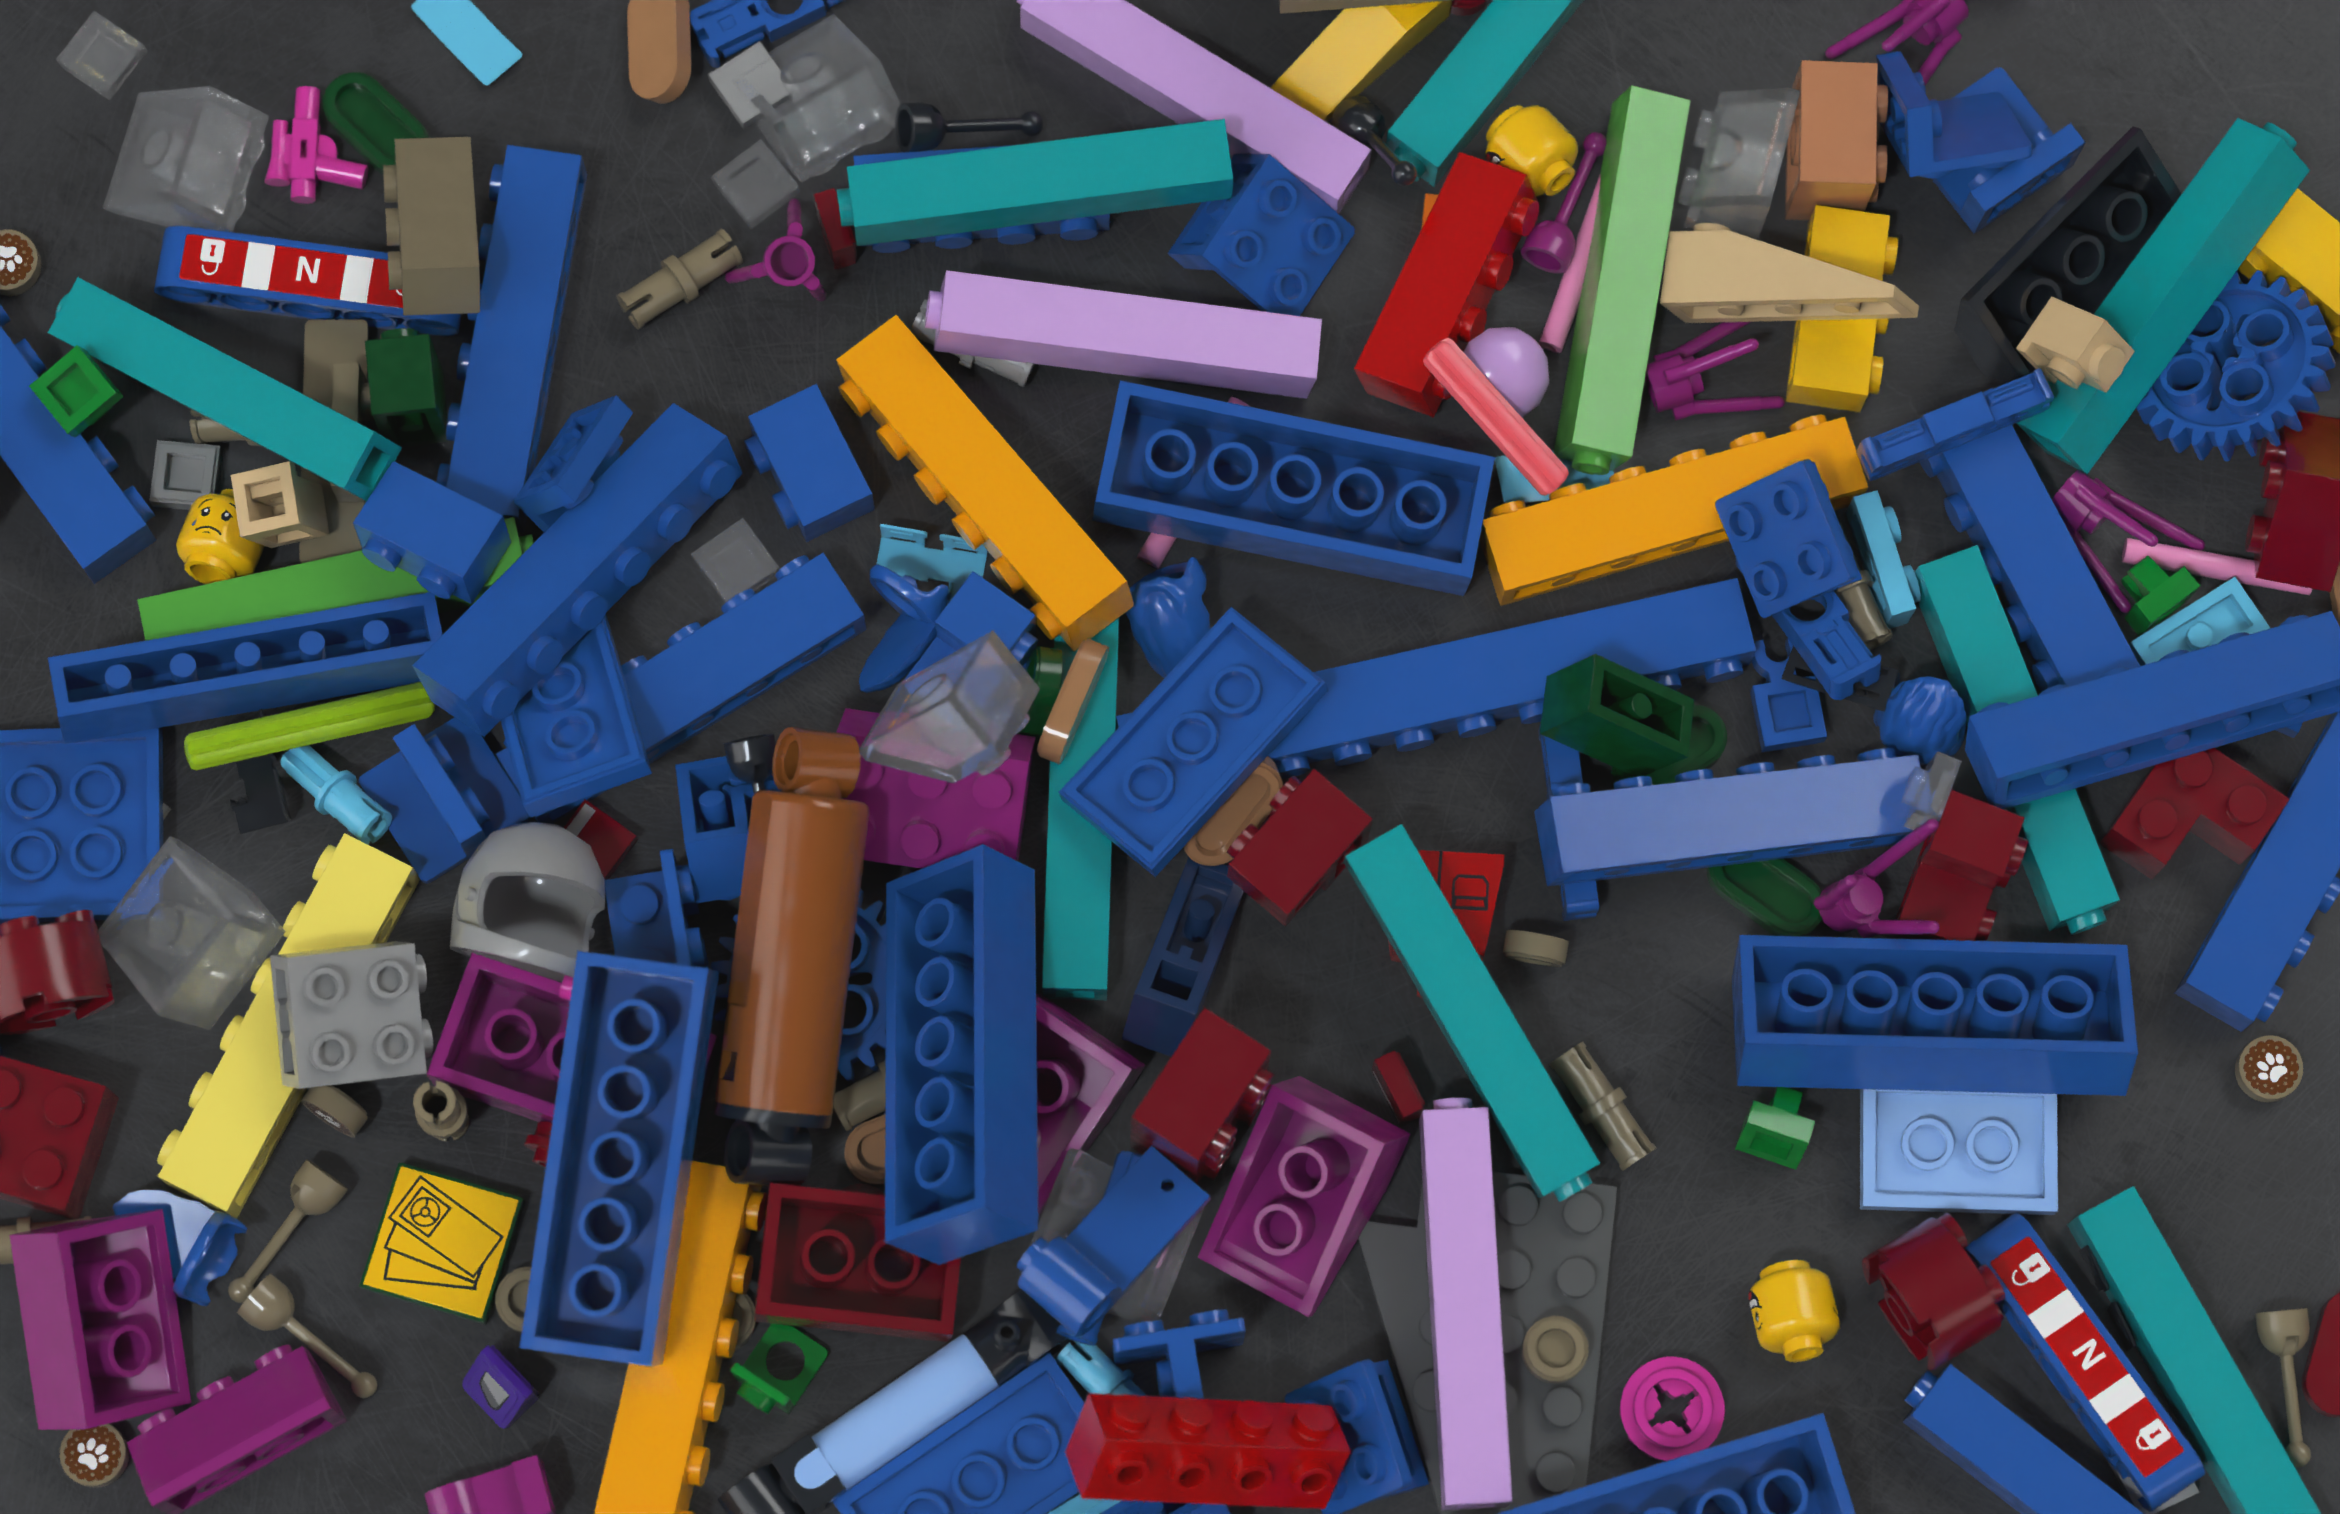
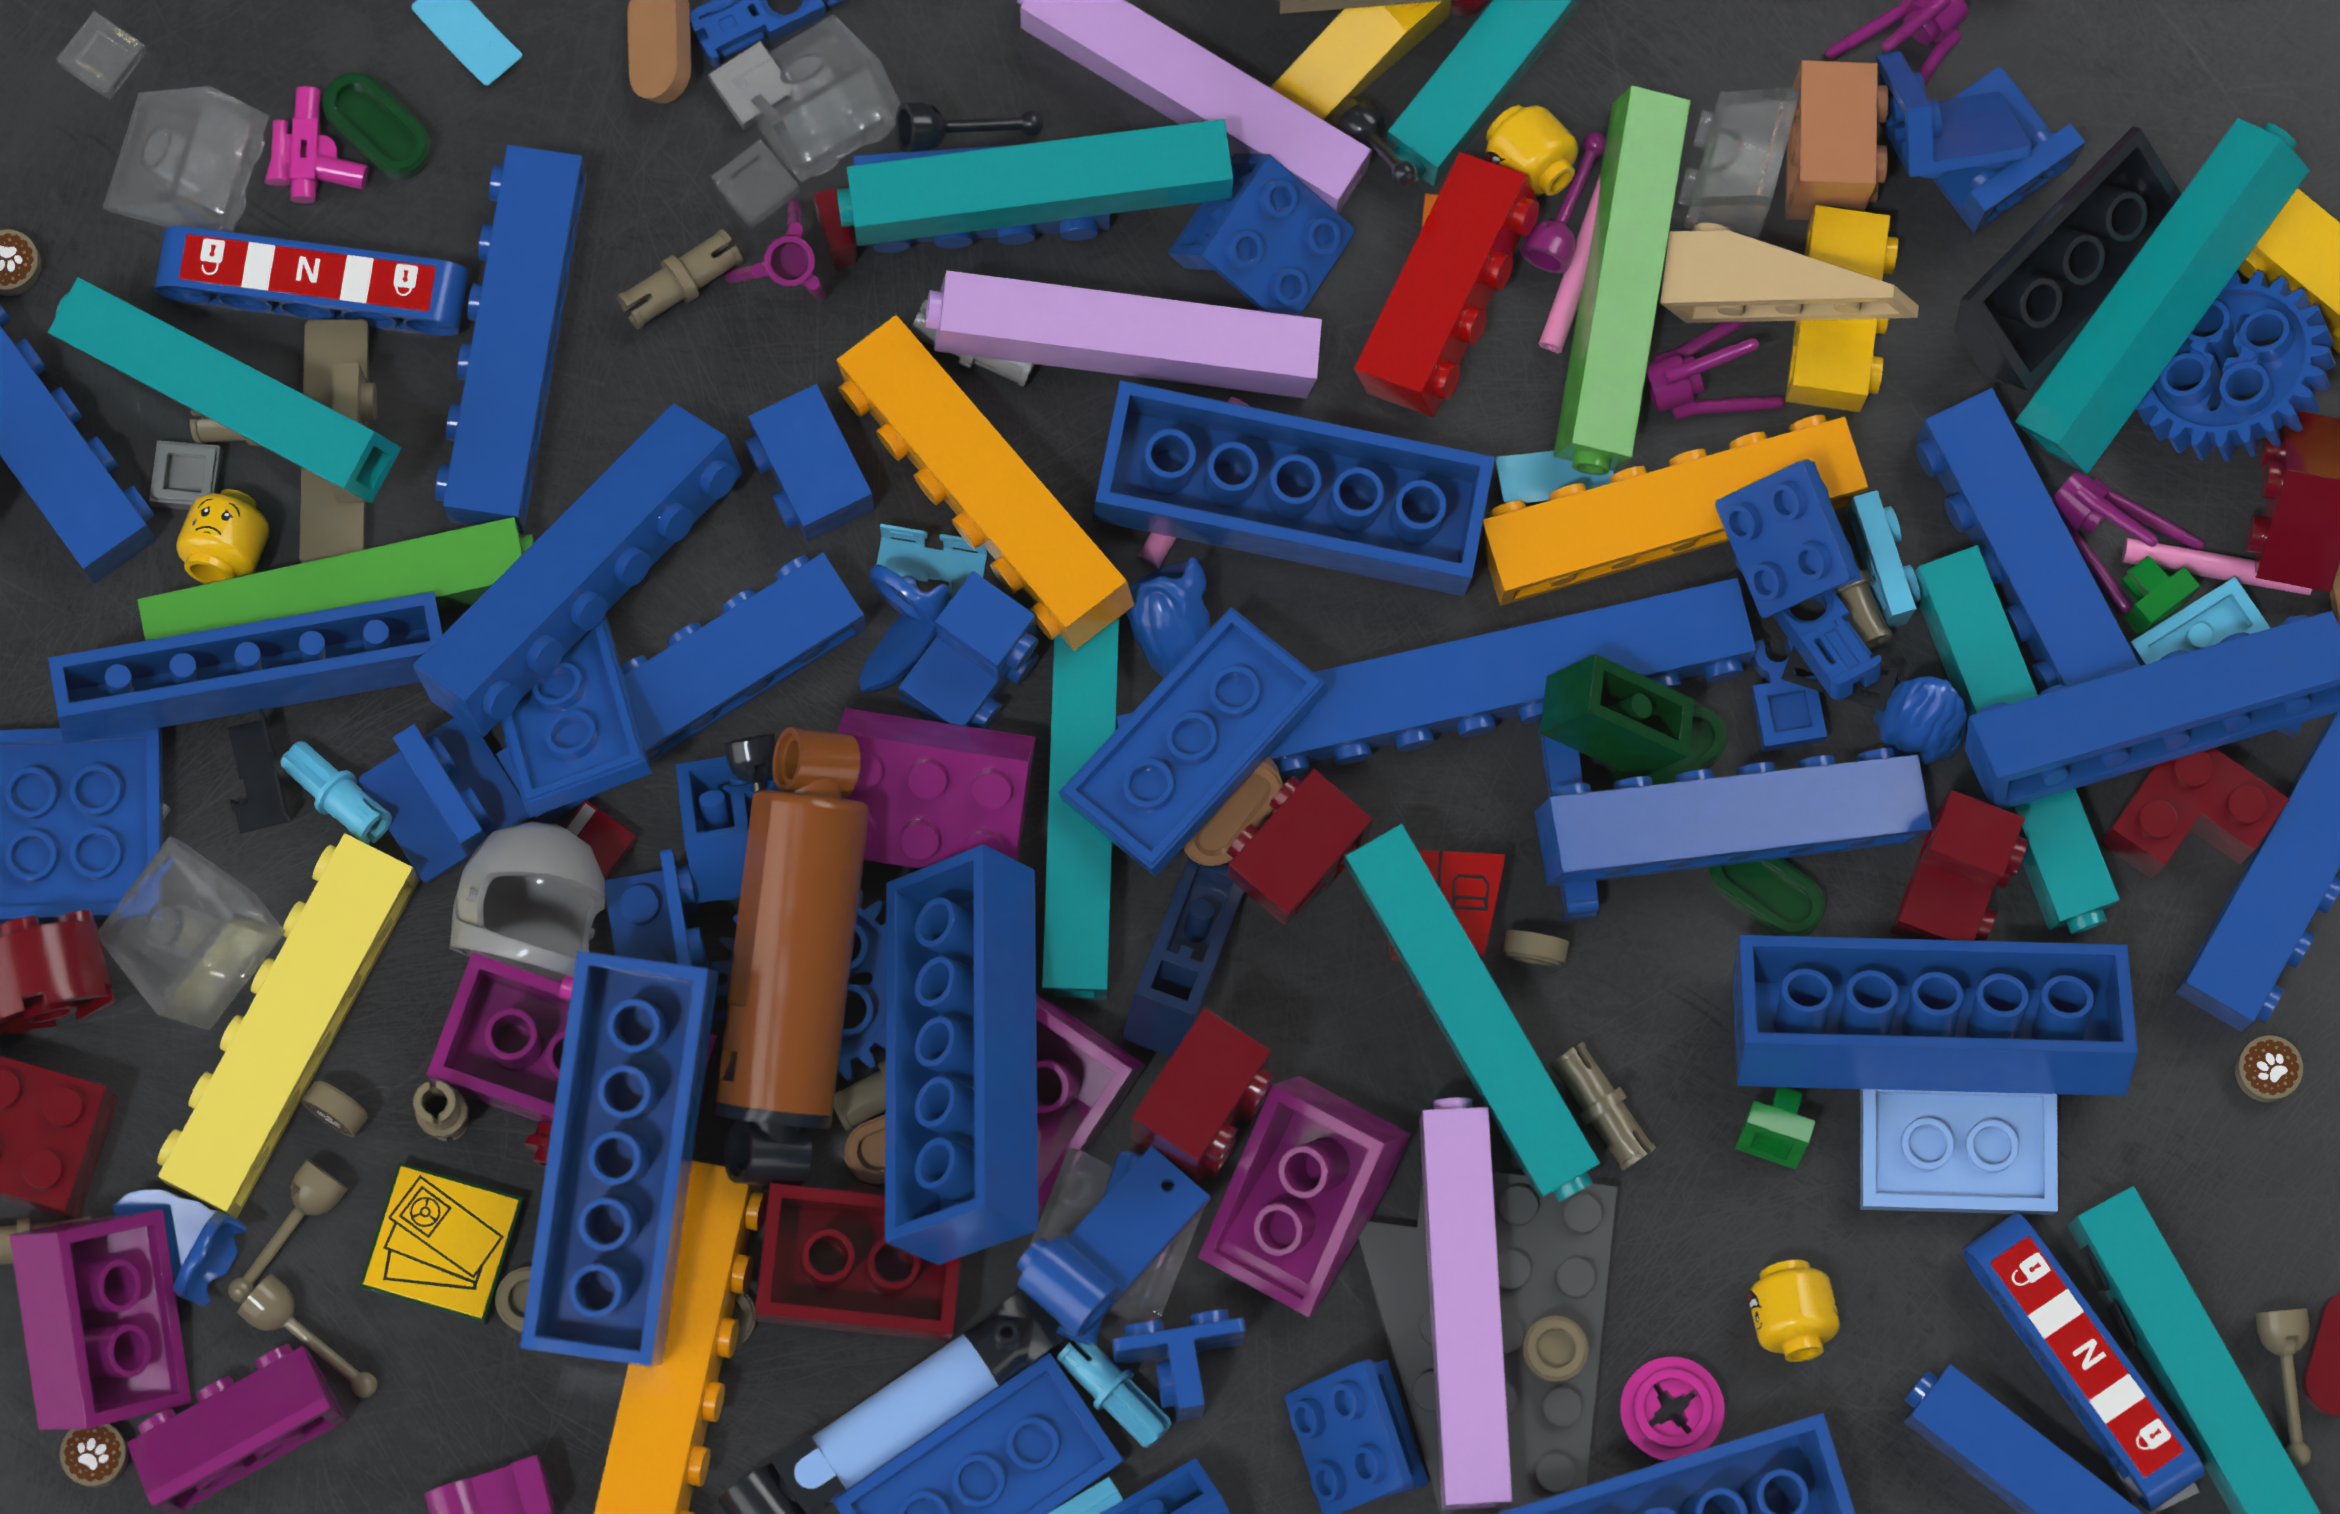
(76, 391): green tile -> none
(278, 506): tan brick -> none
(307, 726): lime axle -> none
(350, 1014): light grey brick -> none
(406, 388): dark green brick -> none
(431, 534): blue brick -> none
(433, 226): dark tan brick -> none
(498, 1387): dark purple slope -> none
(574, 461): blue bracket -> none
(735, 561): clear tile -> none
(761, 1387): green bracket -> none
(954, 714): clear slope -> none
(1046, 671): dark green tile -> none
(1072, 701): medium nougat tile -> none
(1206, 1451): red brick -> none
(1398, 1087): dark red tile -> none
(1496, 416): coral axle -> none
(1512, 364): lavender hair -> none
(1858, 898): magenta plant -> none
(1929, 789): clear plate -> none
(1935, 1291): dark red brick -> none
(1955, 425): blue piece -> none
(2075, 347): tan brick -> none

